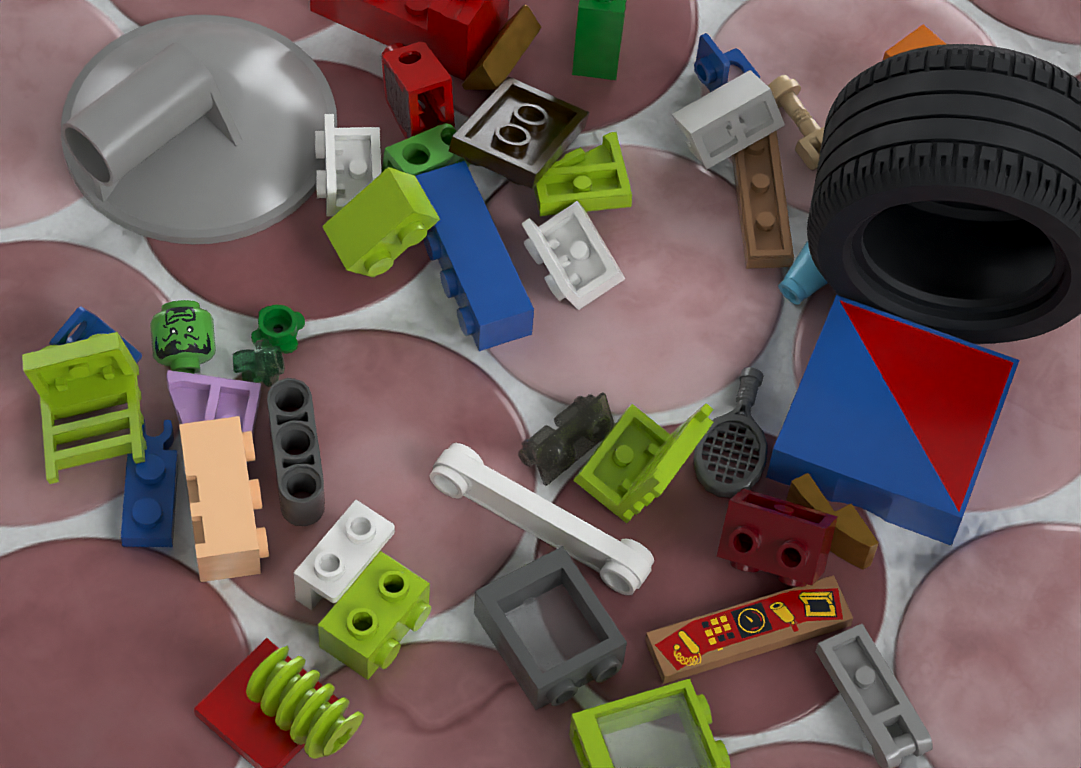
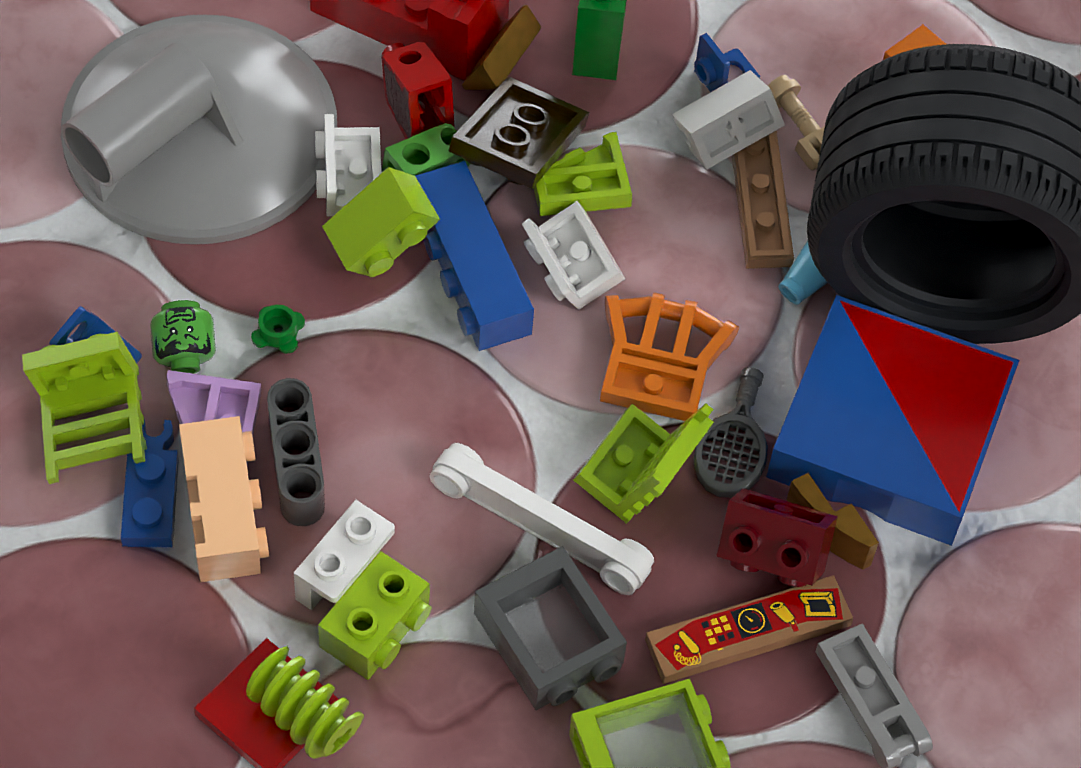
(260, 364): clear green plate -> none
(579, 430): clear smoke hinge -> none
(655, 378): none -> orange plate

